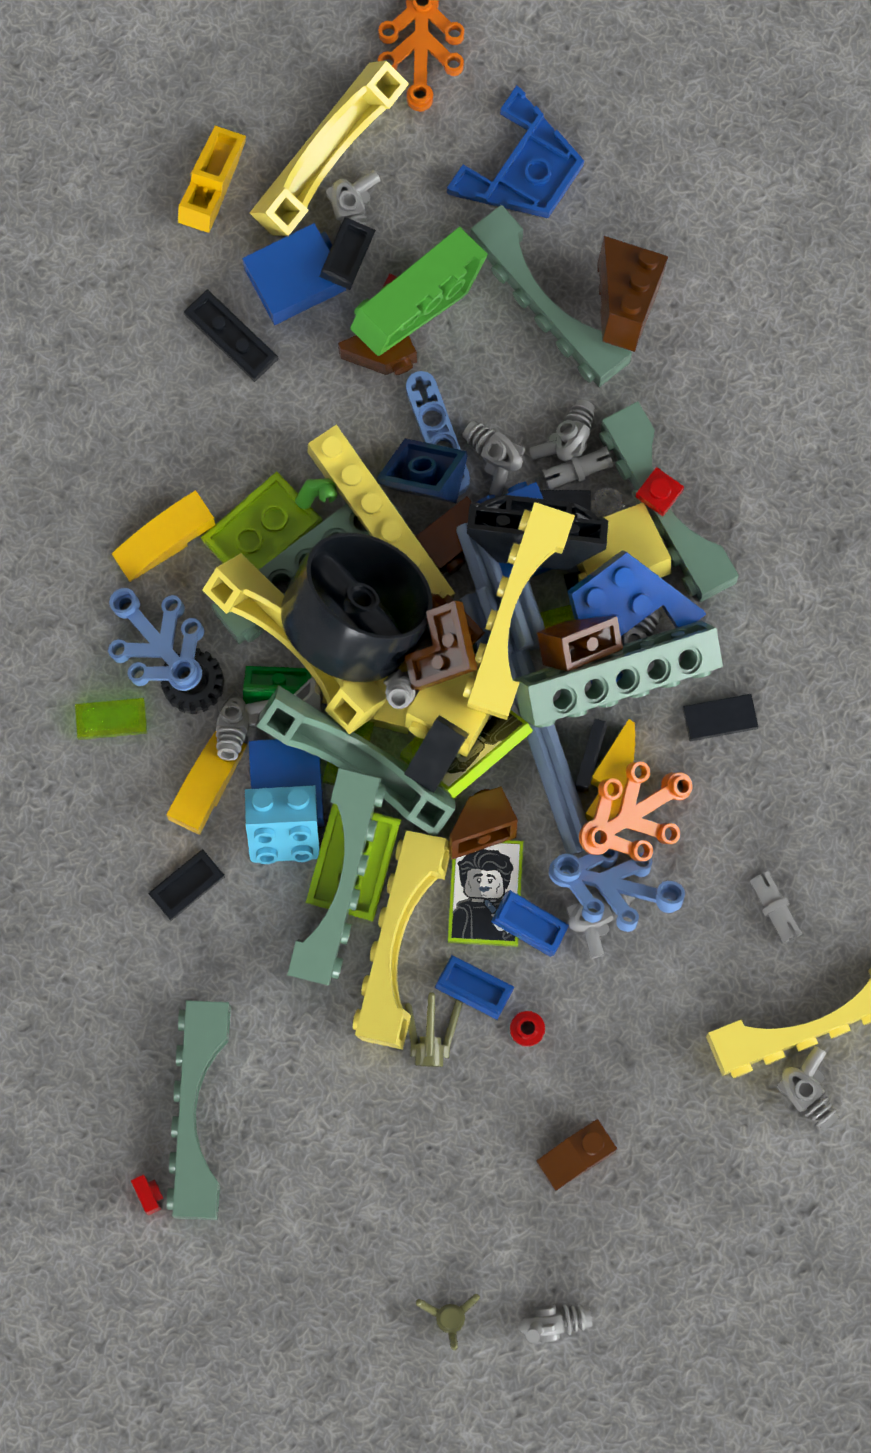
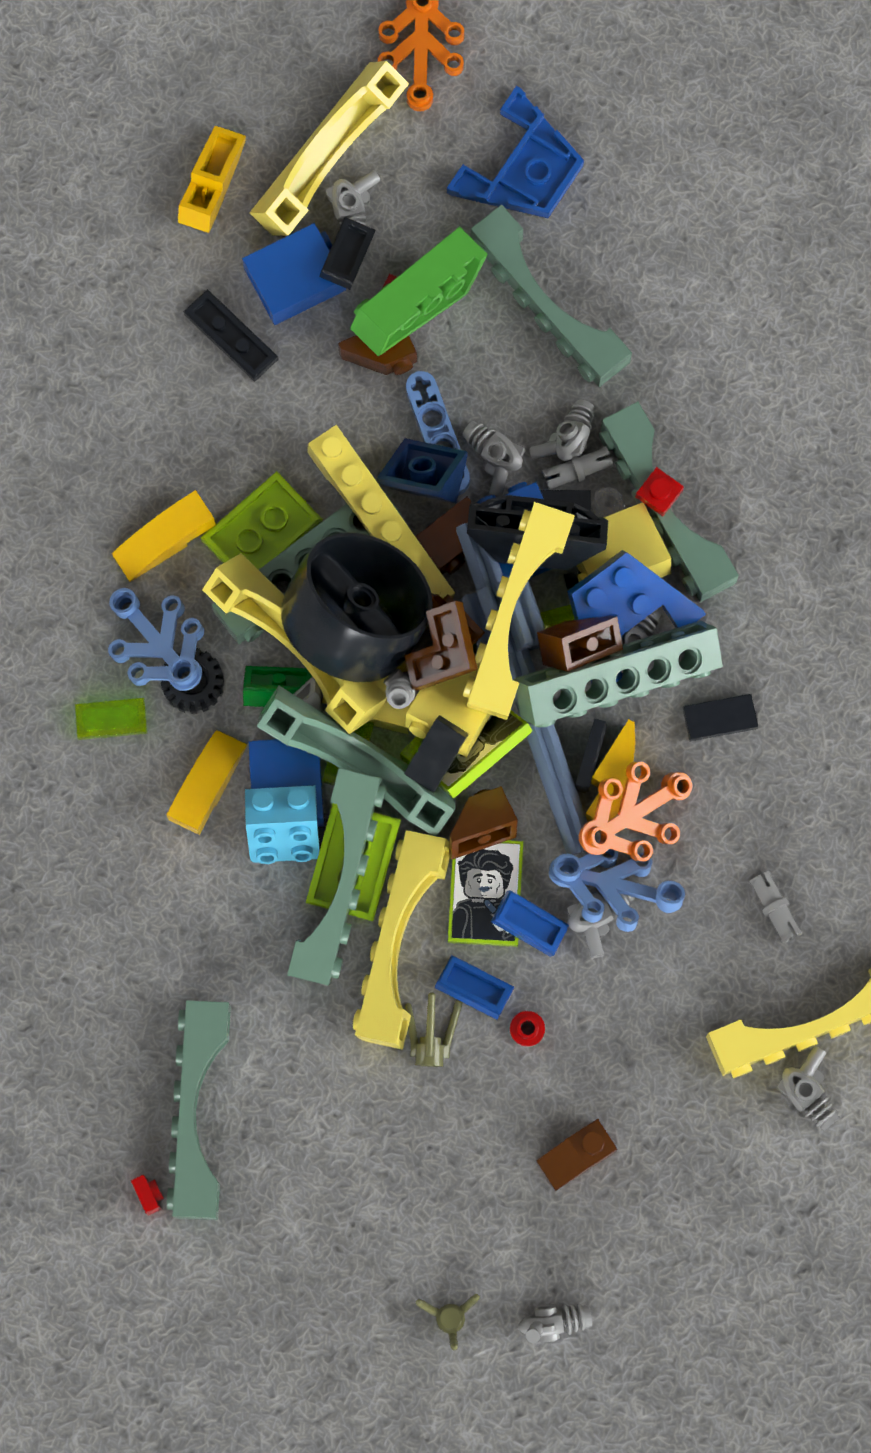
(186, 885): black tile -> none
(233, 725): light grey piece -> none
(311, 488): bright green arm -> none
(627, 290): reddish brown wedge -> none

